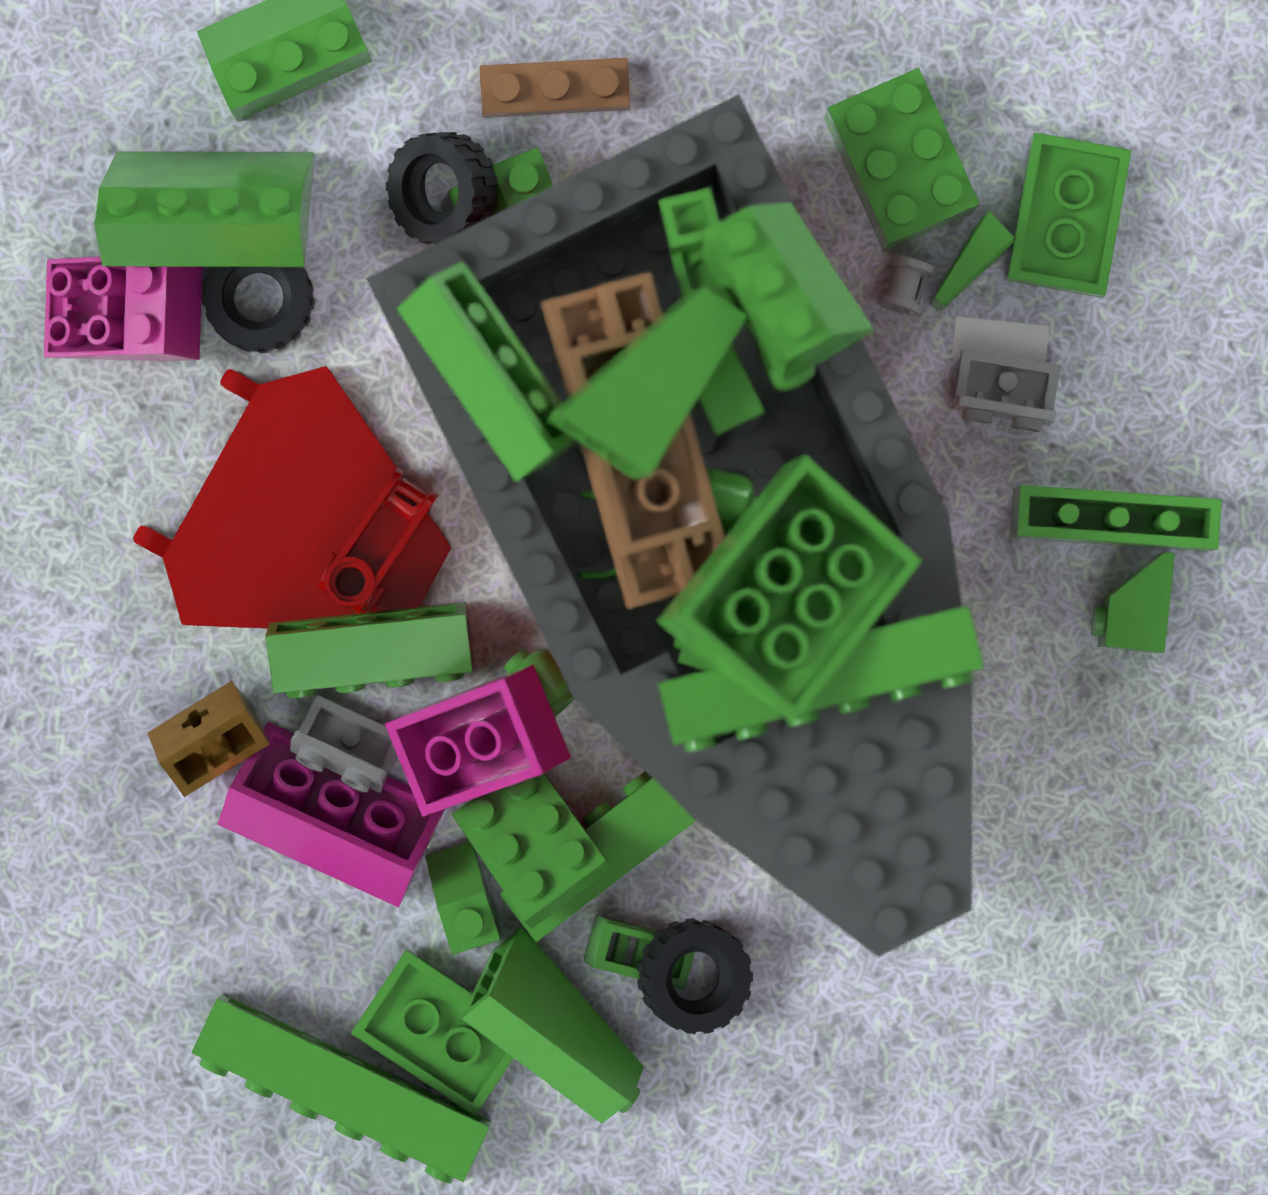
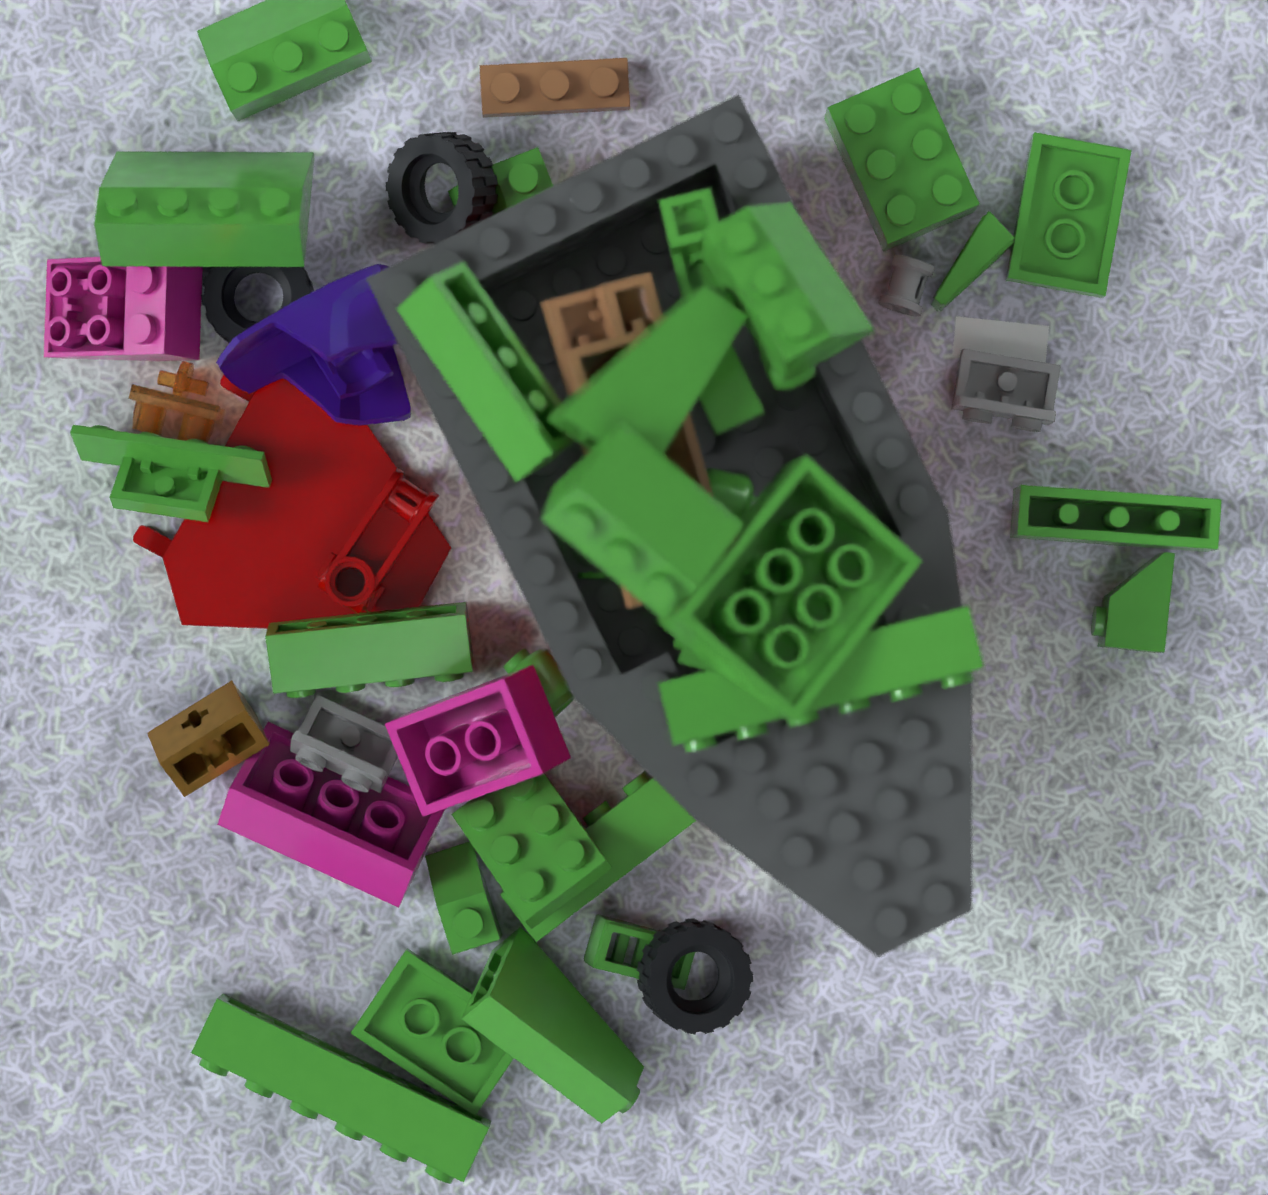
(153, 405): none -> clear orange hips
(168, 473): none -> bright green bracket
(330, 349): none -> dark purple piece
(641, 520): none -> bright green slope

